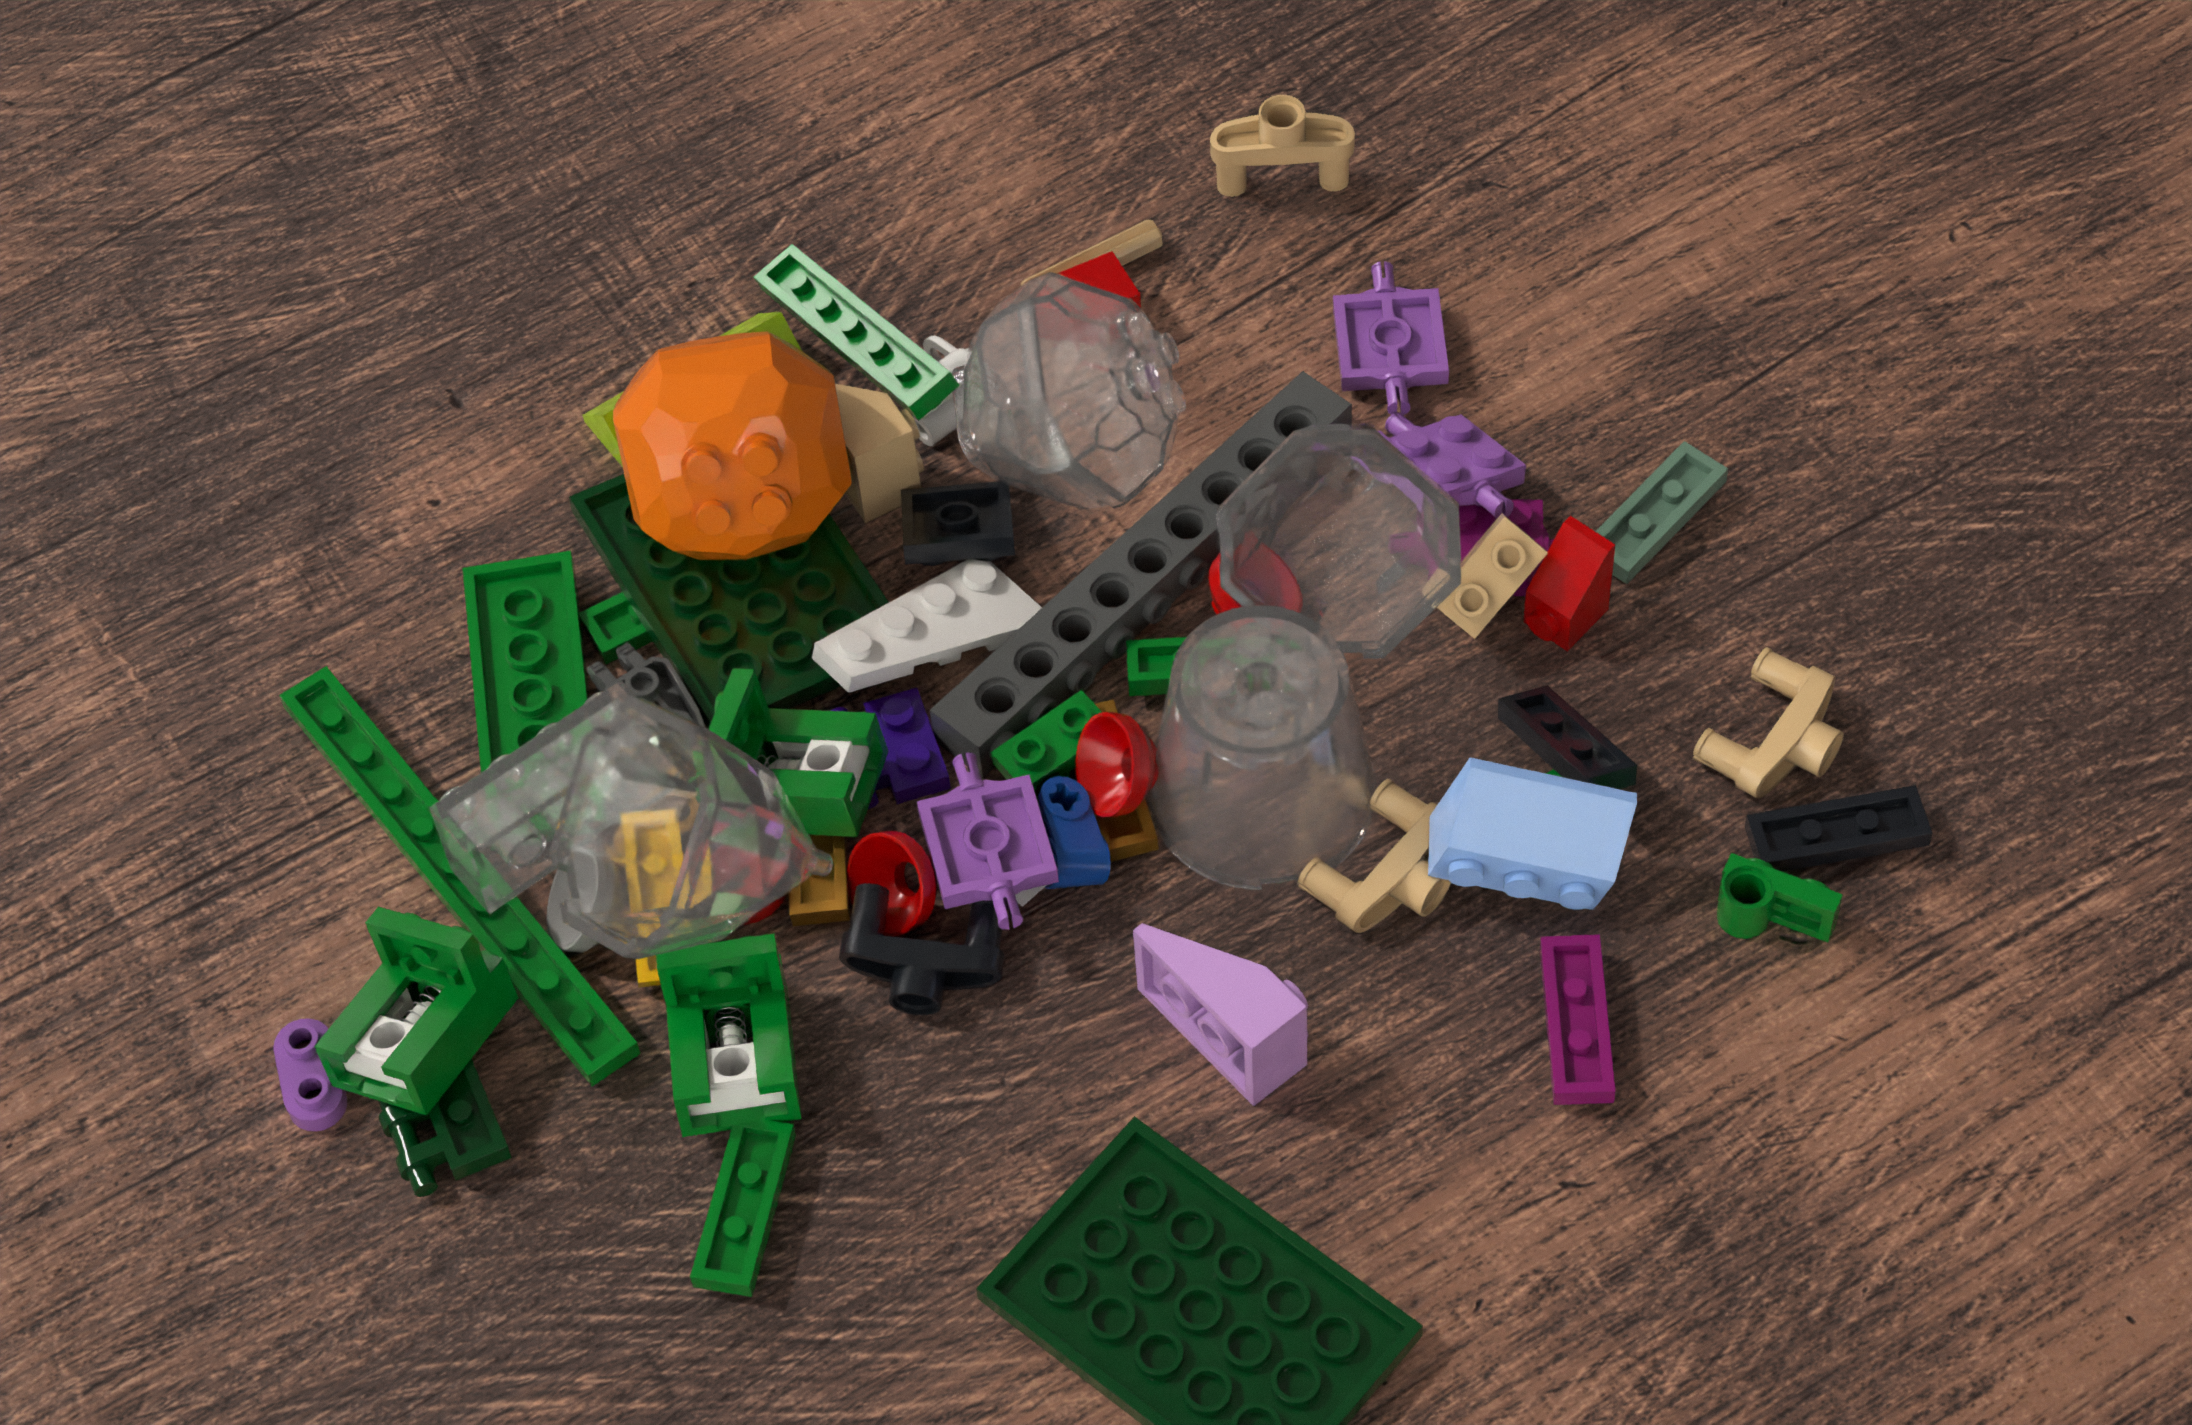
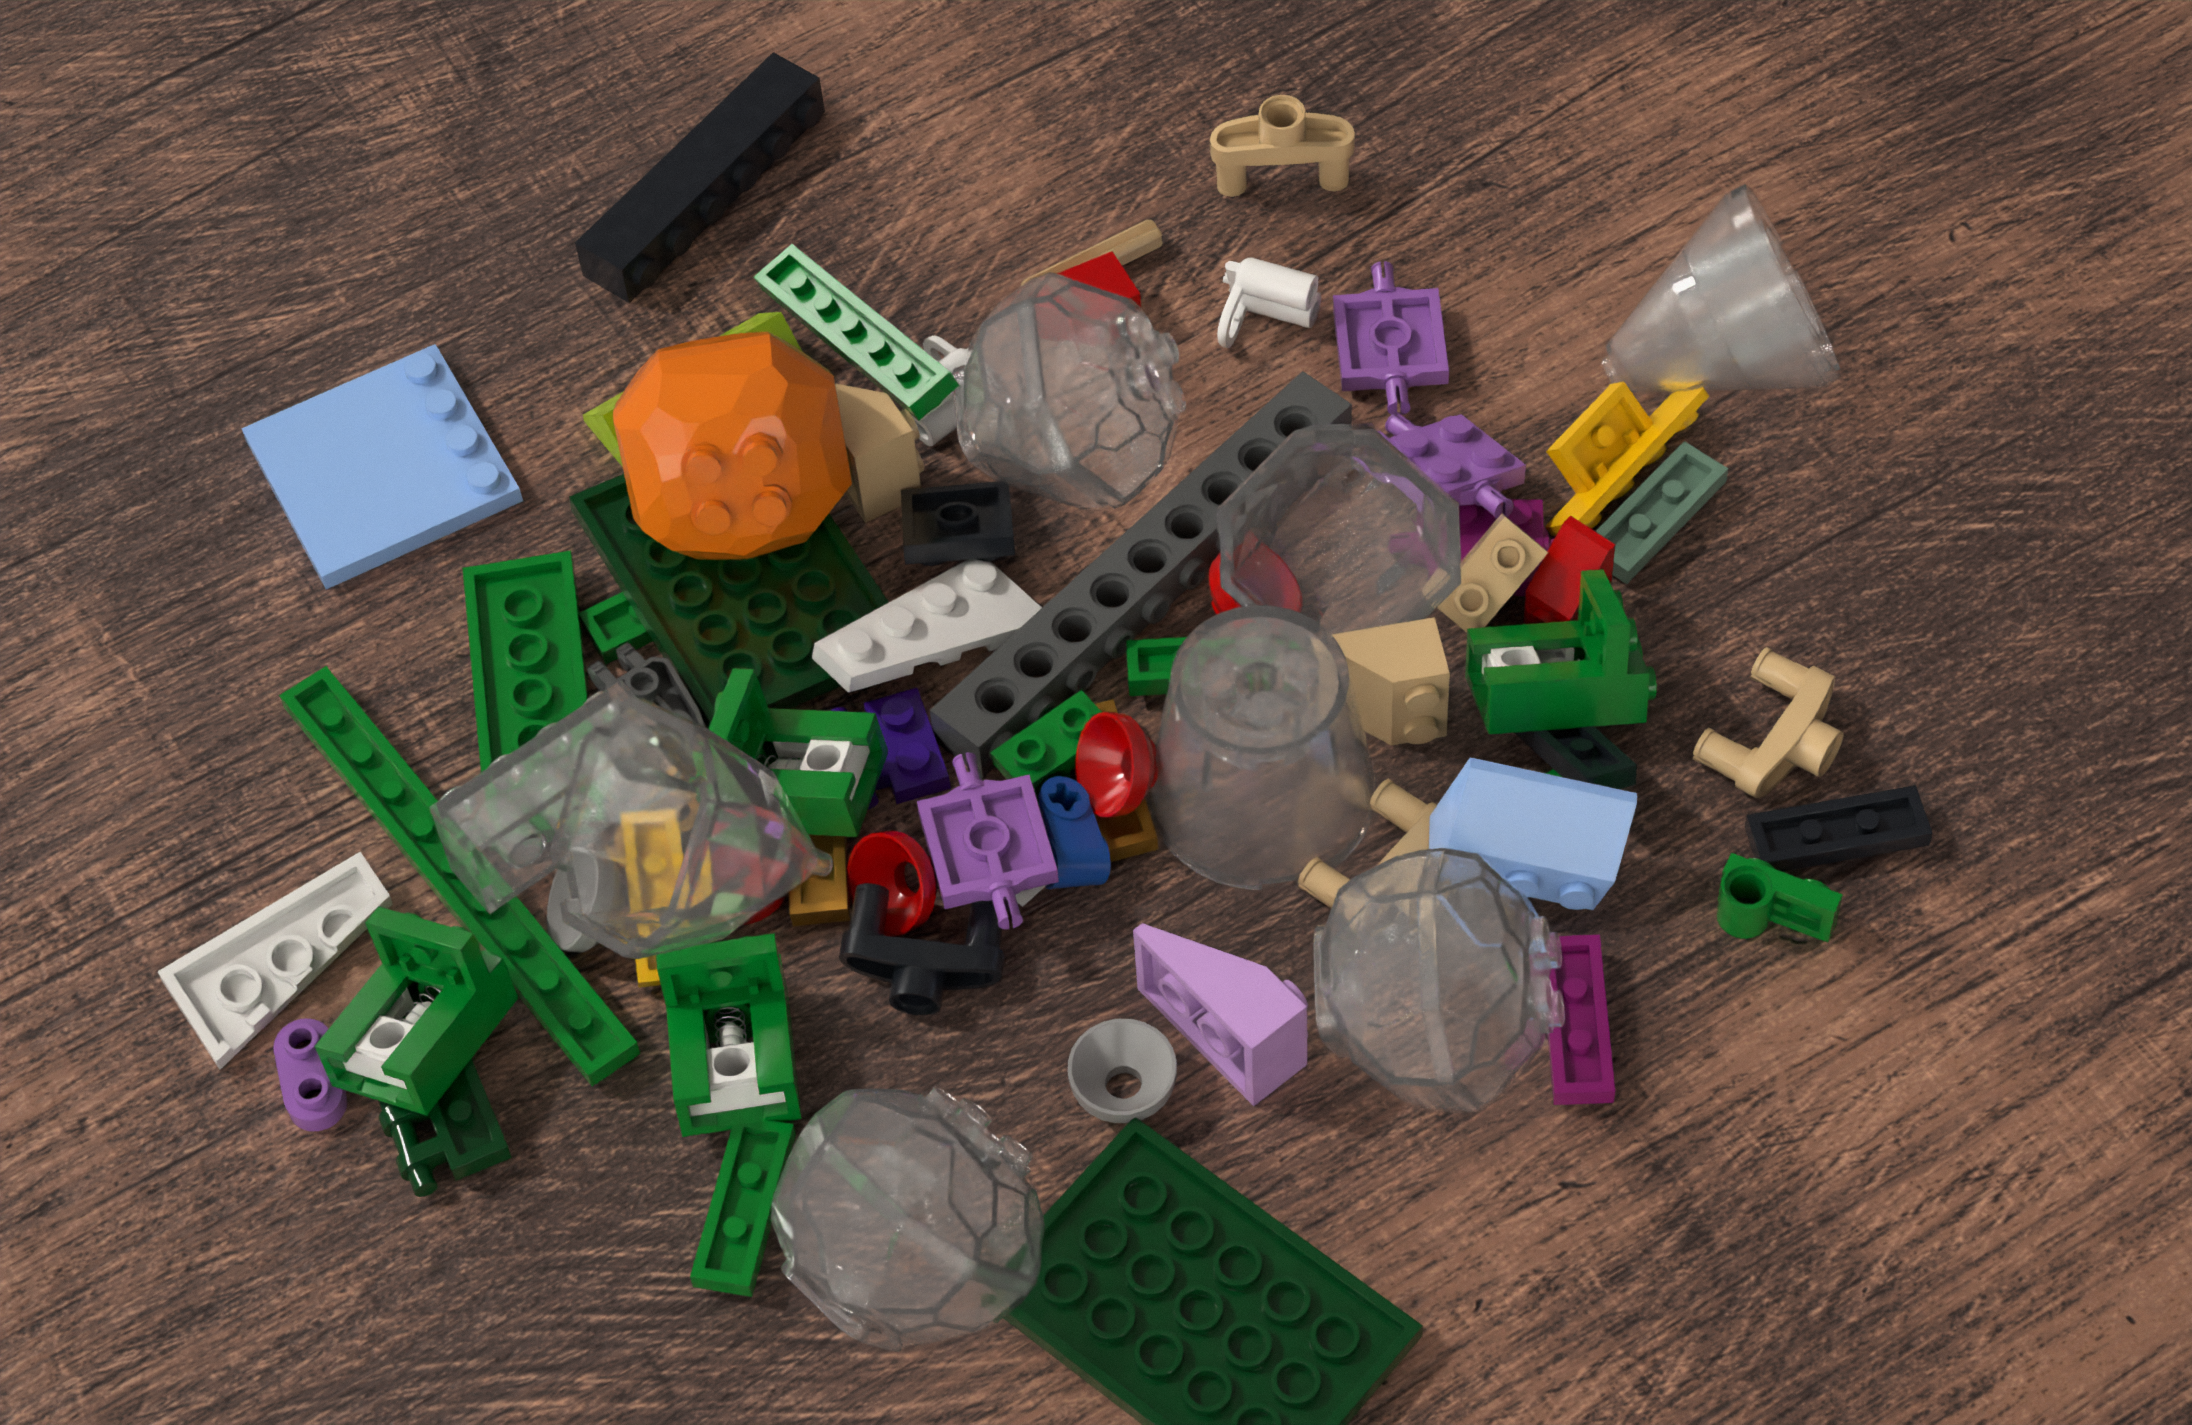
(267, 960): none -> white wing
(381, 466): none -> light blue plate
(700, 177): none -> black brick
(908, 1217): none -> clear rock
(1122, 1048): none -> light grey piece
(1267, 291): none -> white piece
(1399, 680): none -> tan slope
(1436, 979): none -> clear rock
(1562, 670): none -> green brick
(1612, 445): none -> yellow bracket
(1725, 314): none -> clear cone

